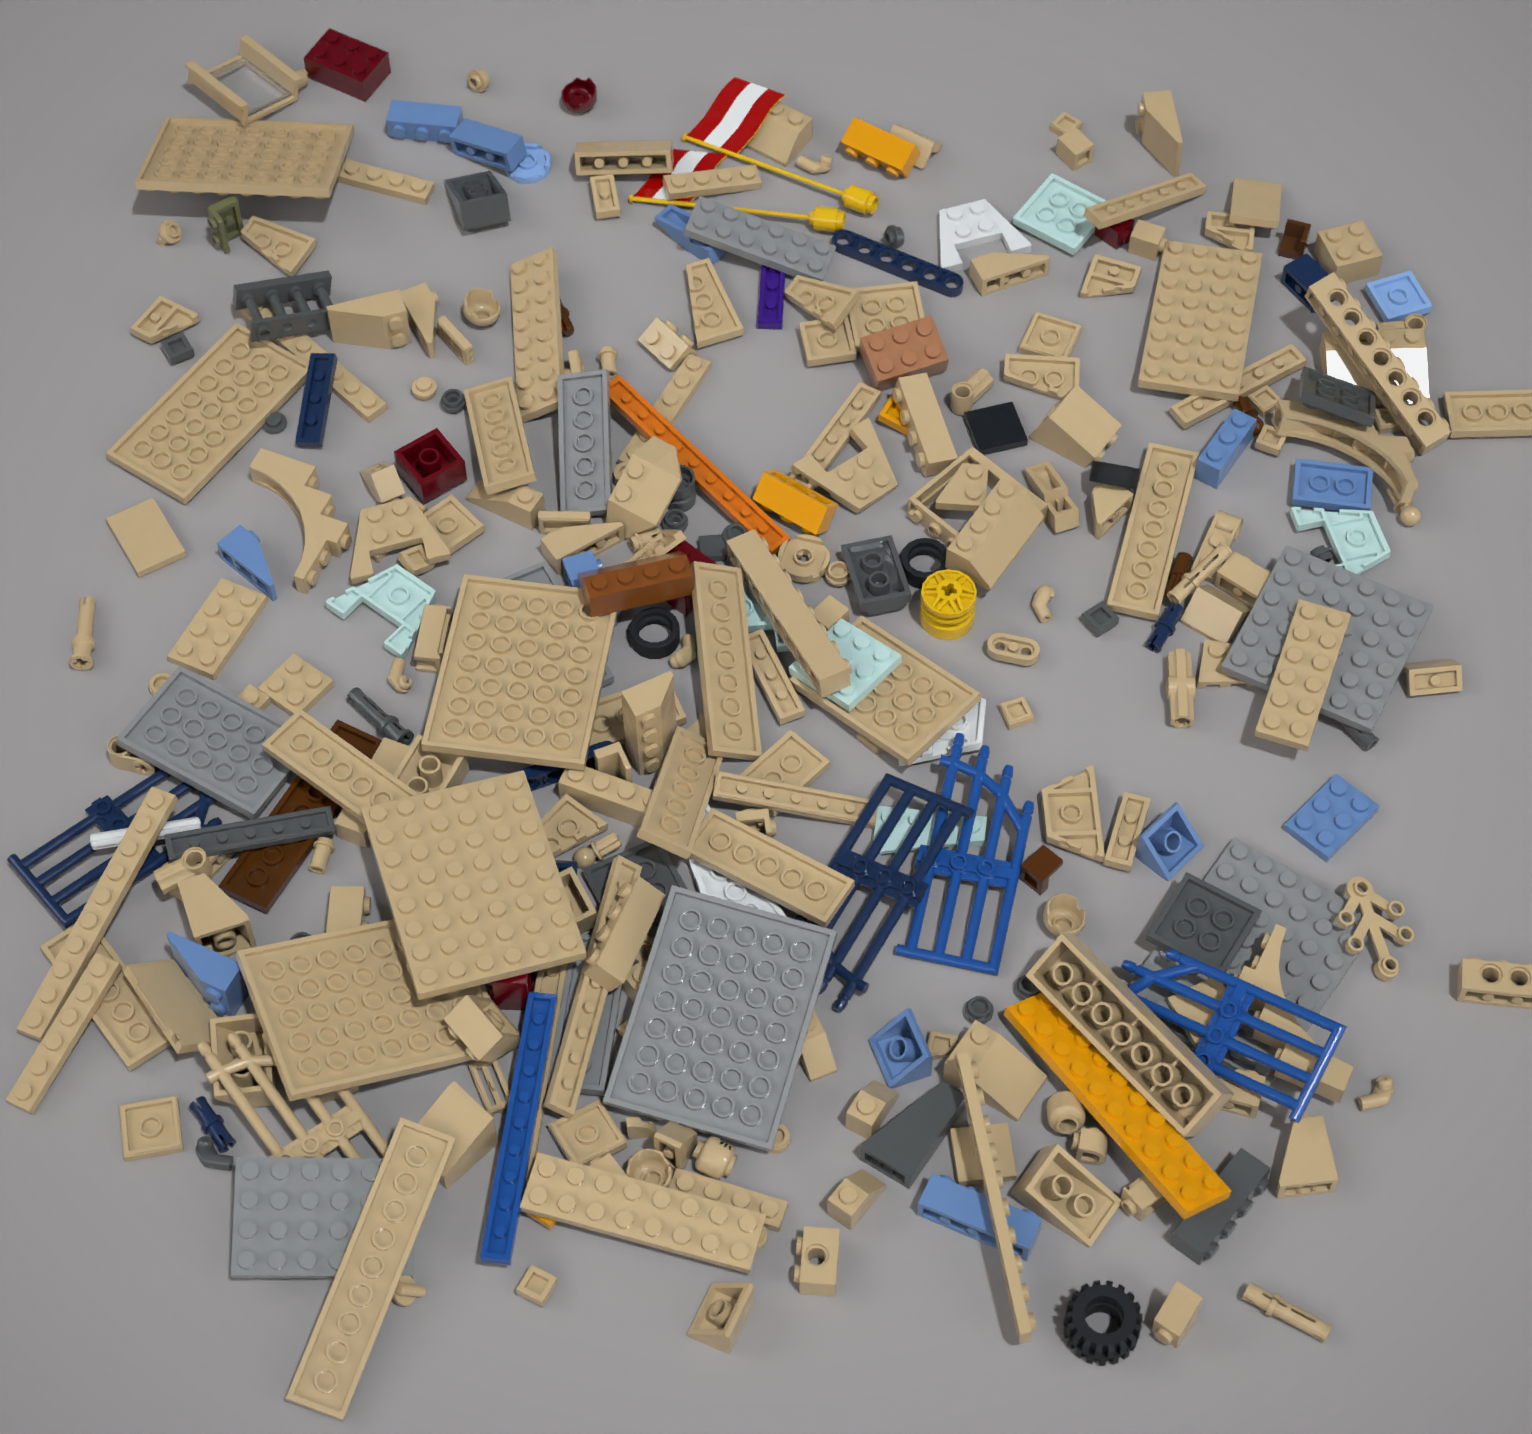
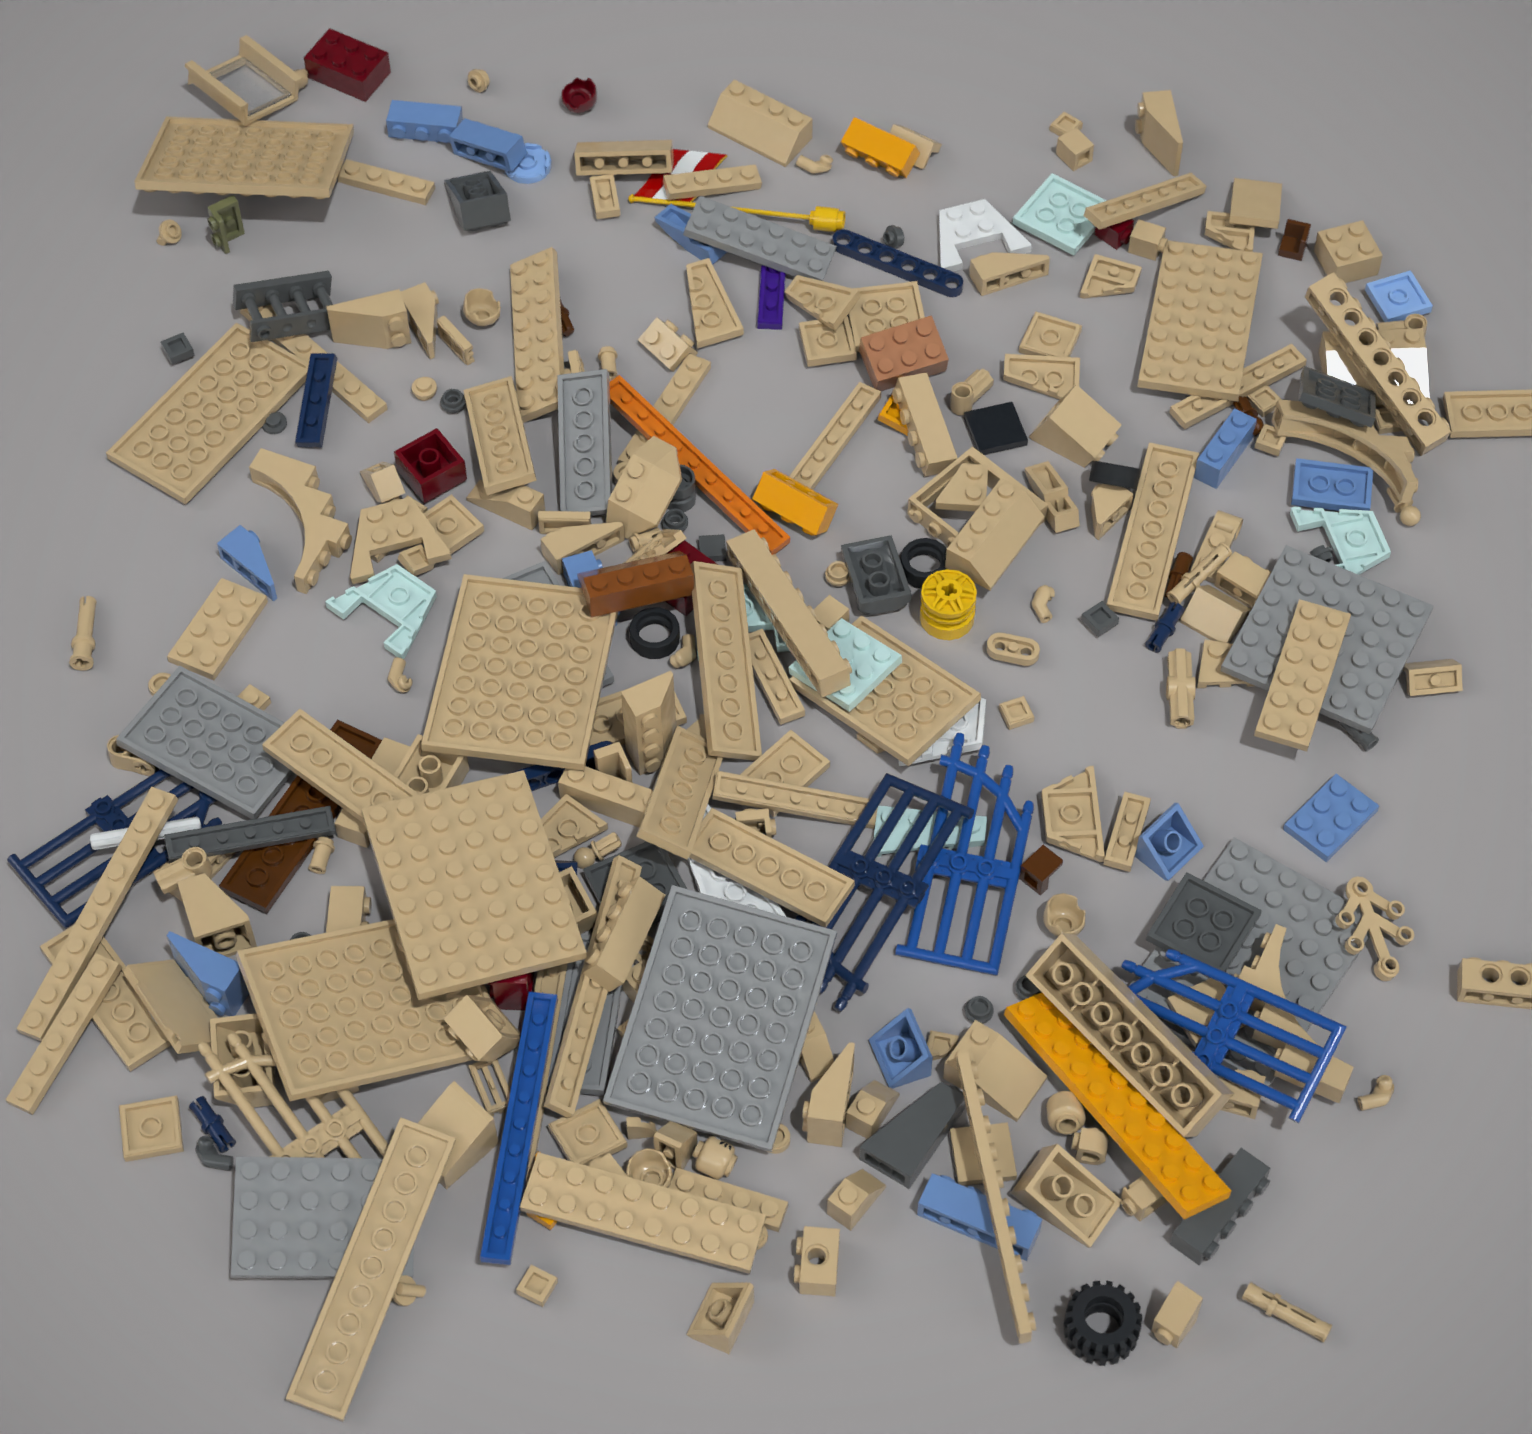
(146, 537): tan tile -> none
(162, 320): tan wing -> none
(278, 244): tan wing -> none
(296, 685): tan plate -> none
(387, 725): dark grey pin -> none
(432, 637): tan window -> none
(732, 531): dark grey plate -> none
(736, 120): flag -> none
(808, 571): tan plate -> none
(829, 1102): none -> tan slope
(858, 480): tan wing -> none
(1300, 275): dark blue brick -> none
(1308, 1160): tan slope -> none

